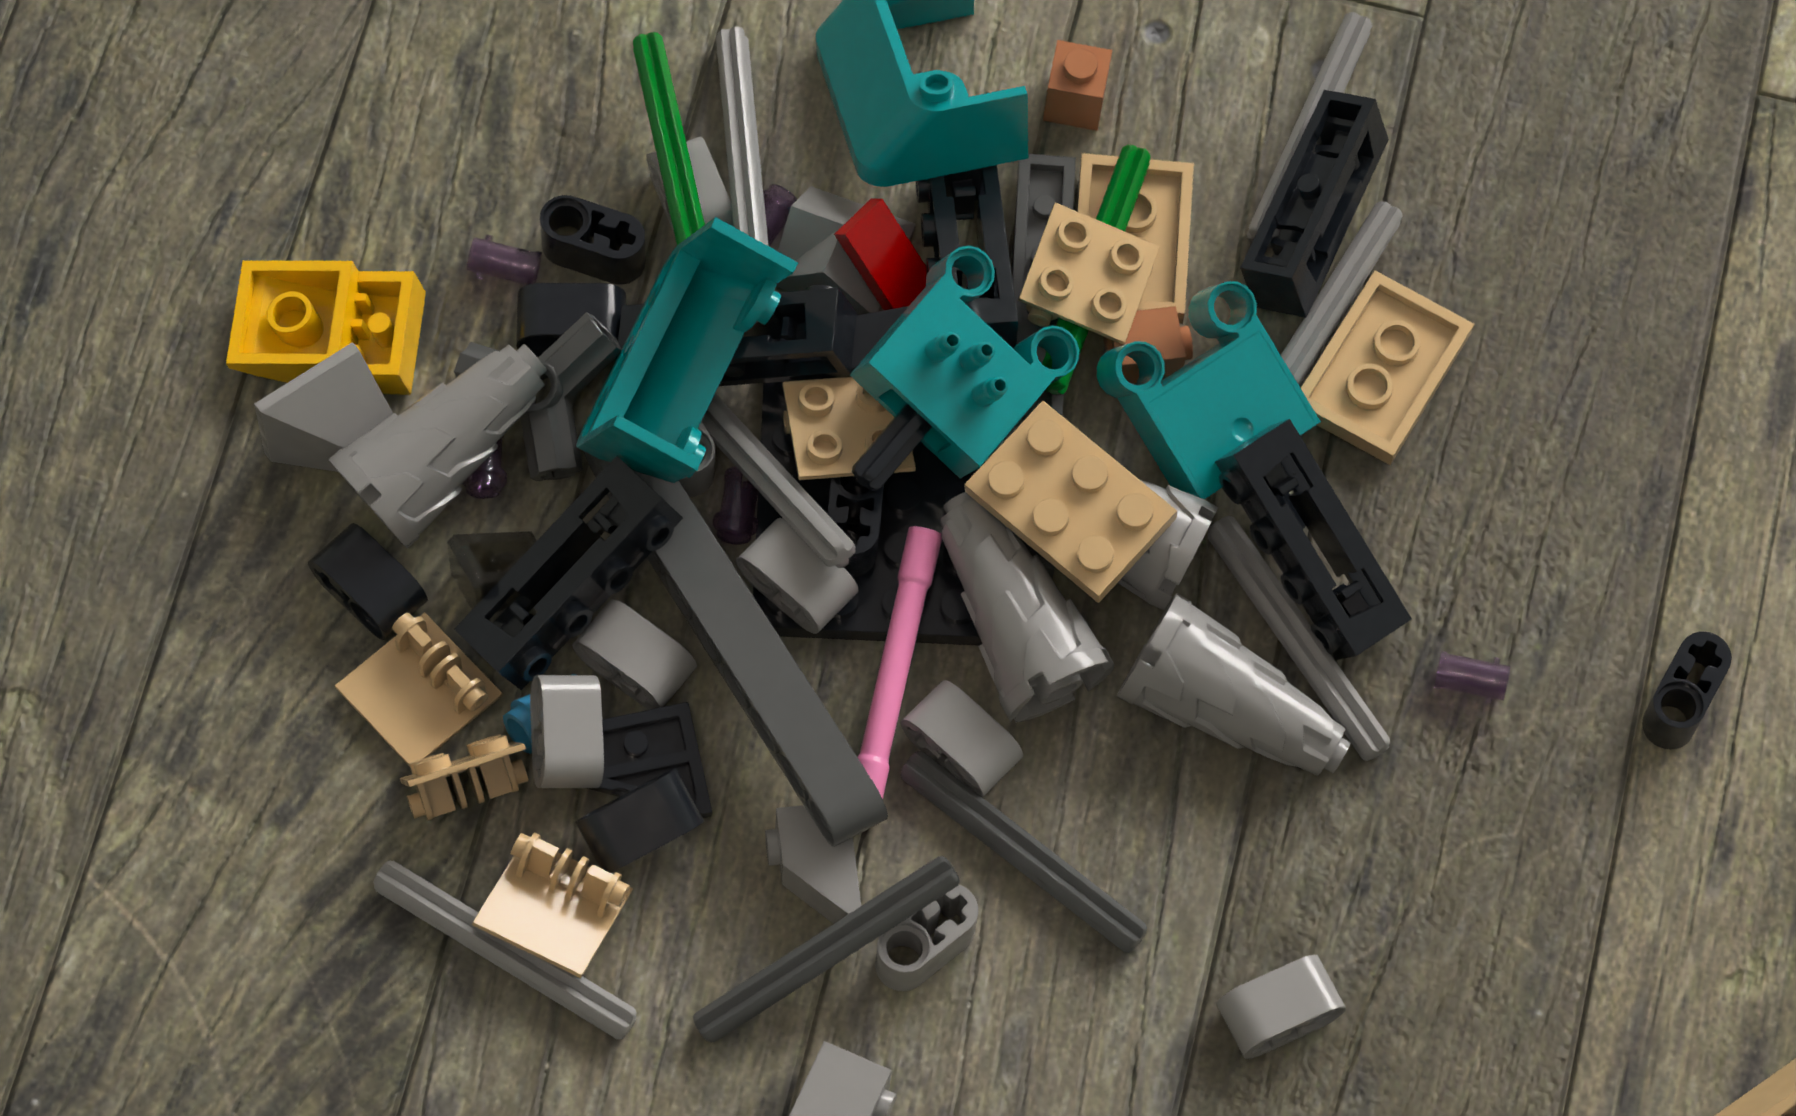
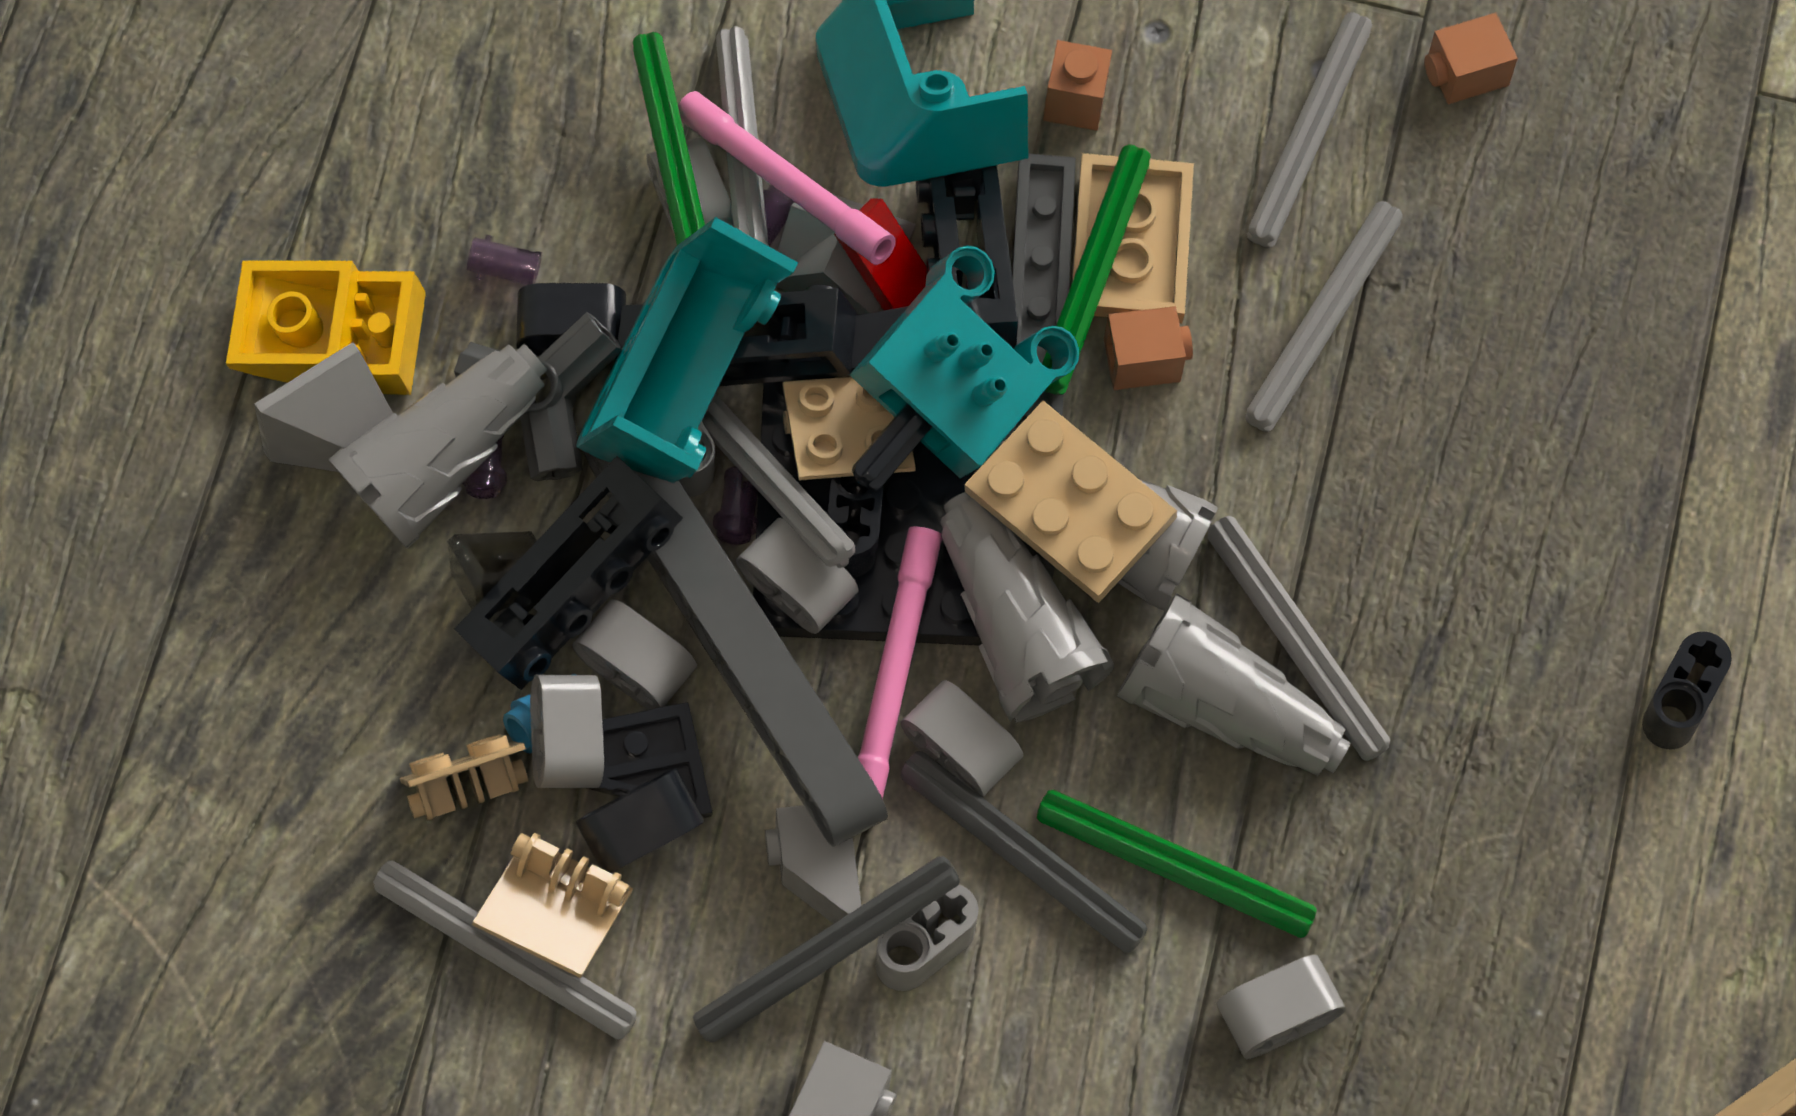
(367, 580): black beam -> none
(418, 689): tan hinge -> none
(610, 230): black beam -> none
(847, 223): none -> bright pink piece
(1087, 274): tan hinge -> none
(1176, 863): none -> green axle
(1214, 398): teal piece -> none
(1315, 203): black brick -> none
(1343, 618): black brick -> none
(1384, 366): tan plate -> none
(1470, 58): none -> nougat brick
(1472, 676): clear purple pin -> none

